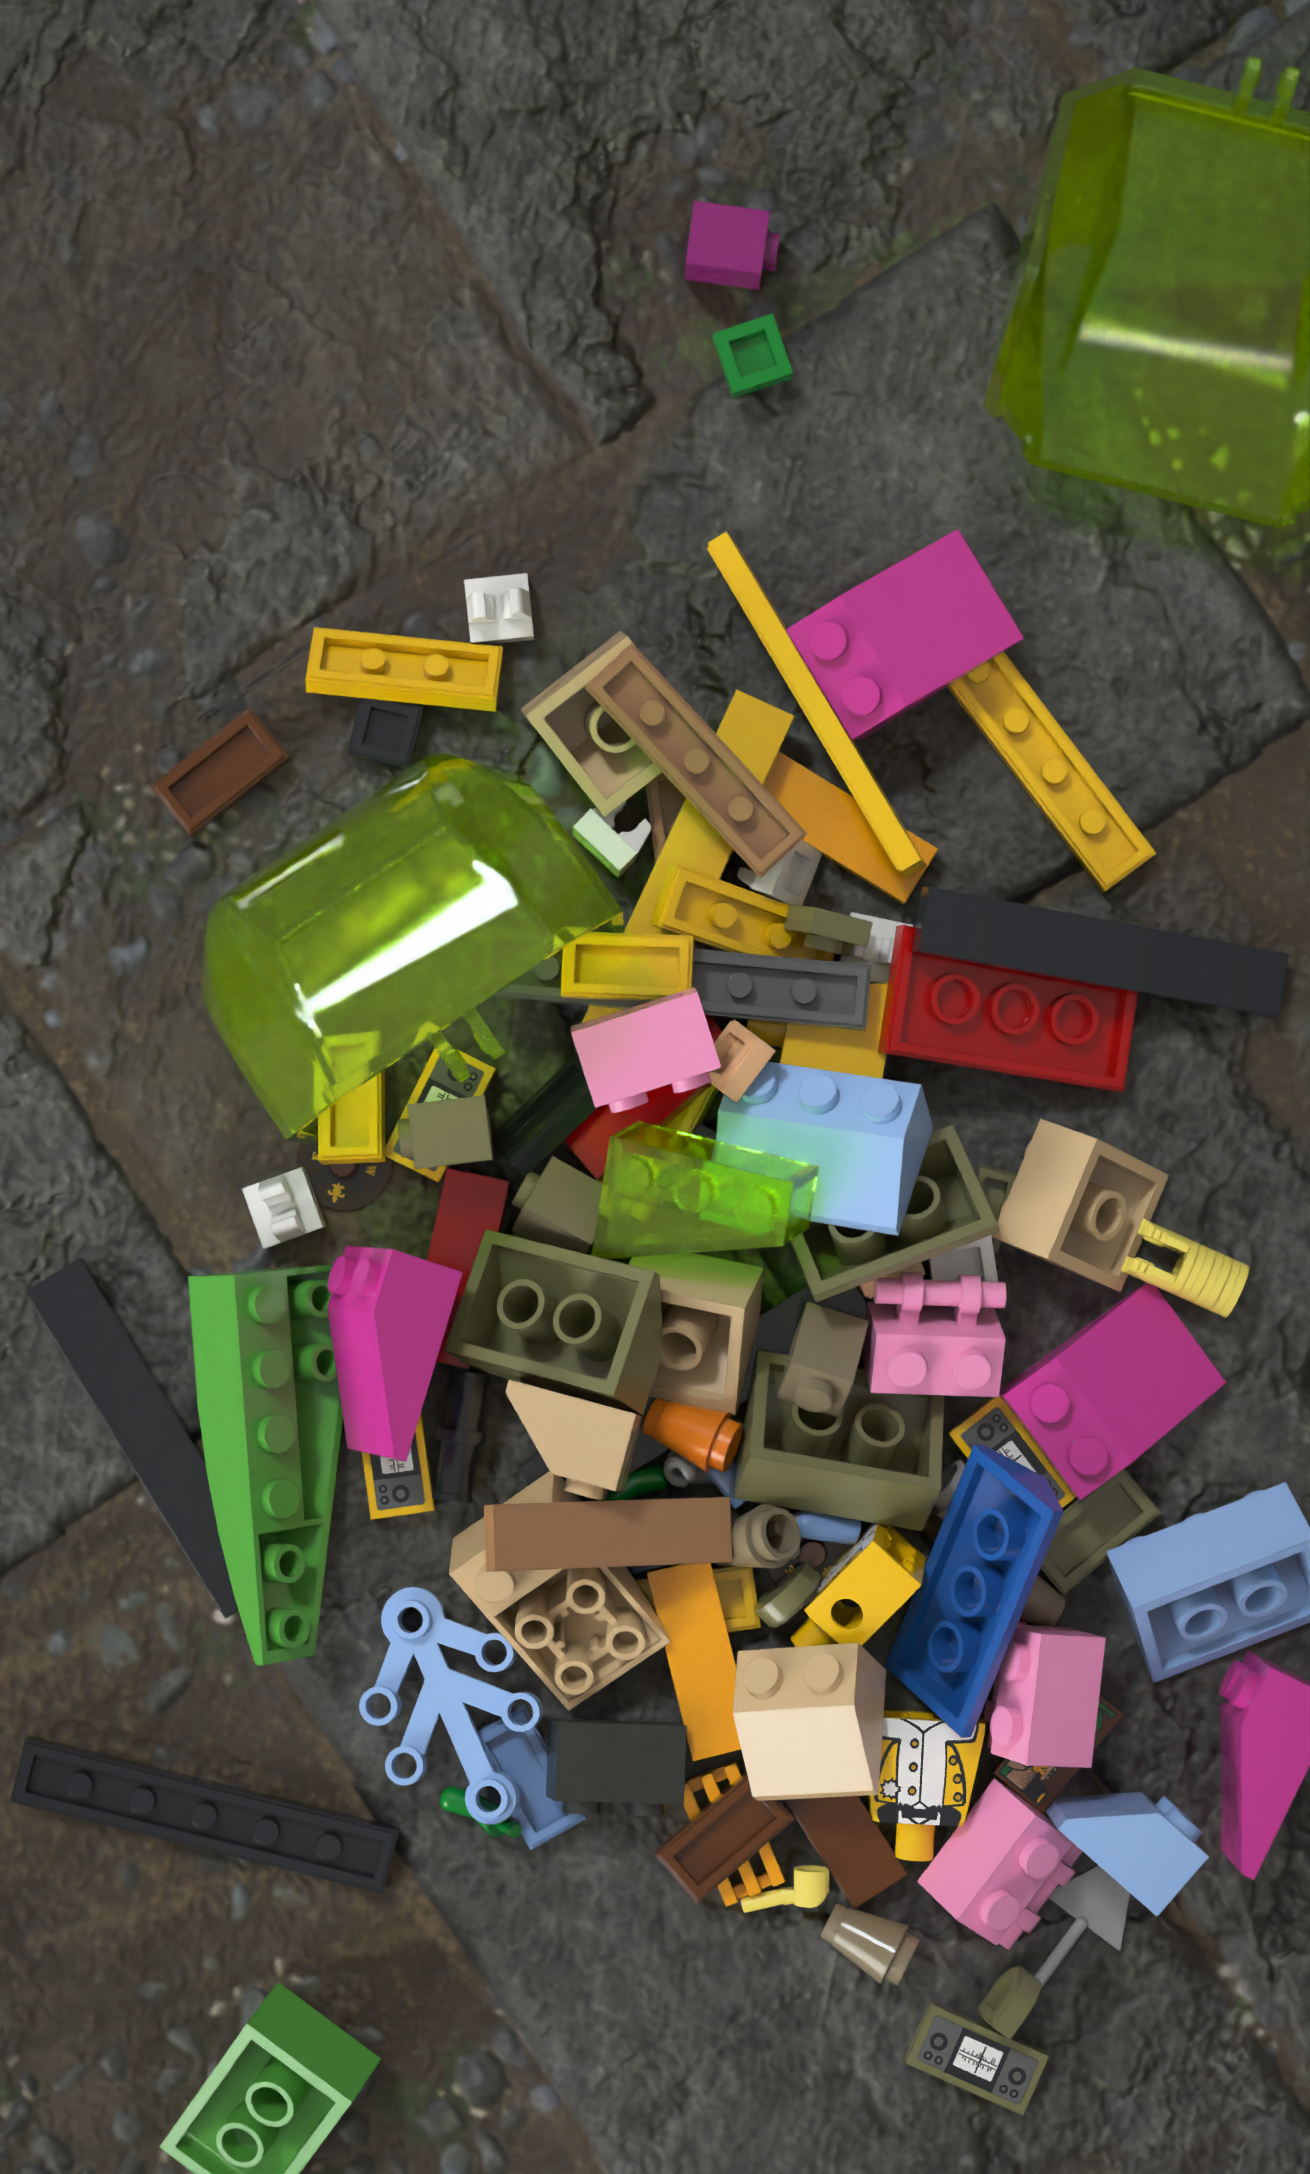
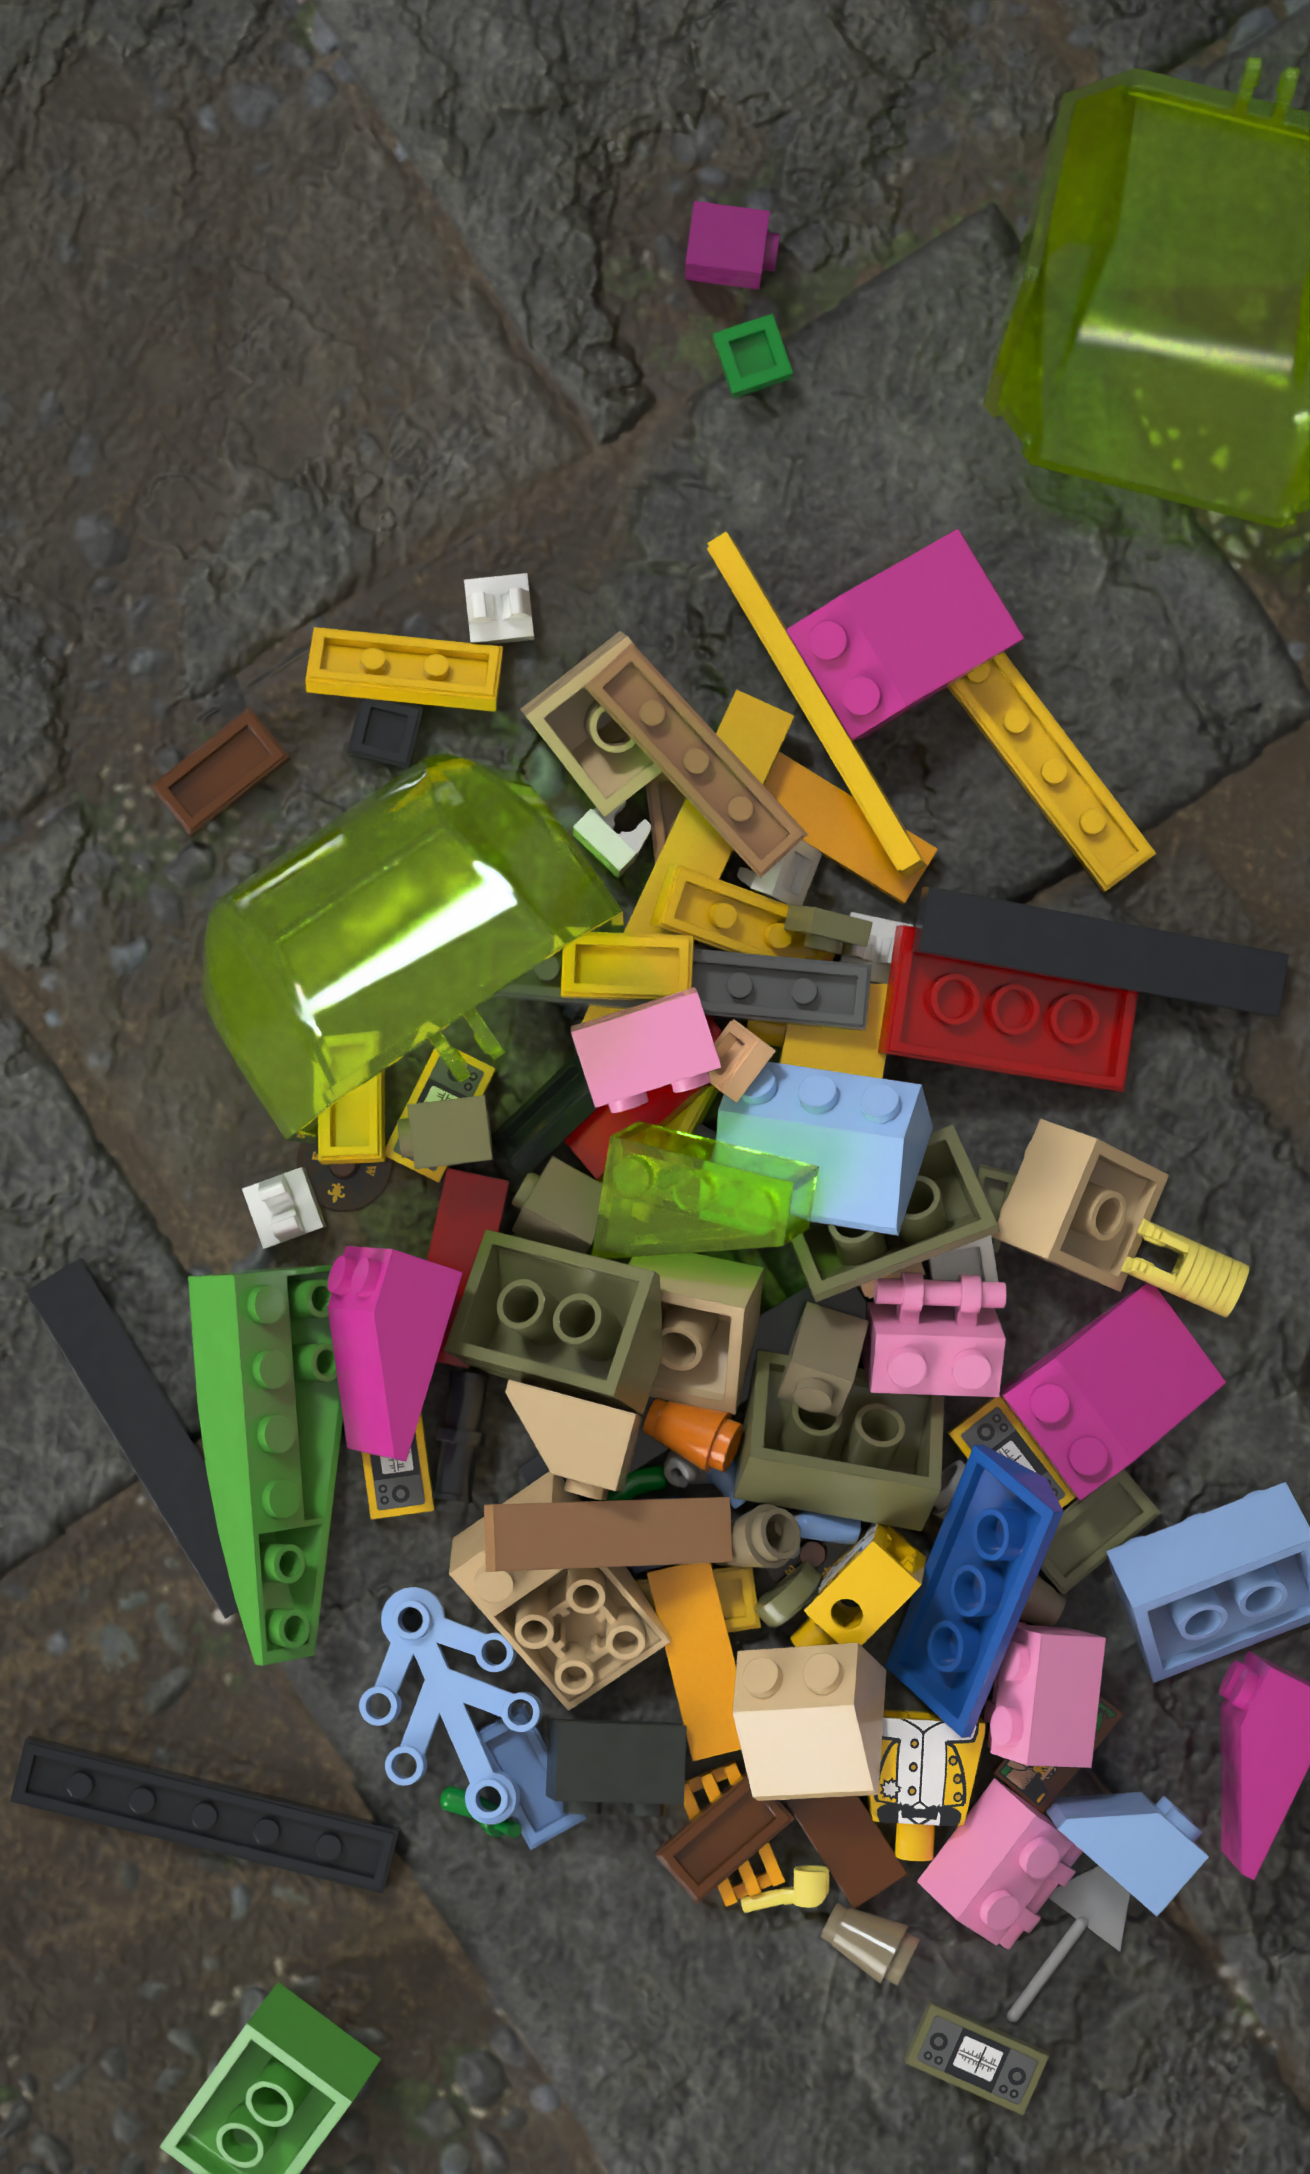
(1010, 2000): olive tile -> none

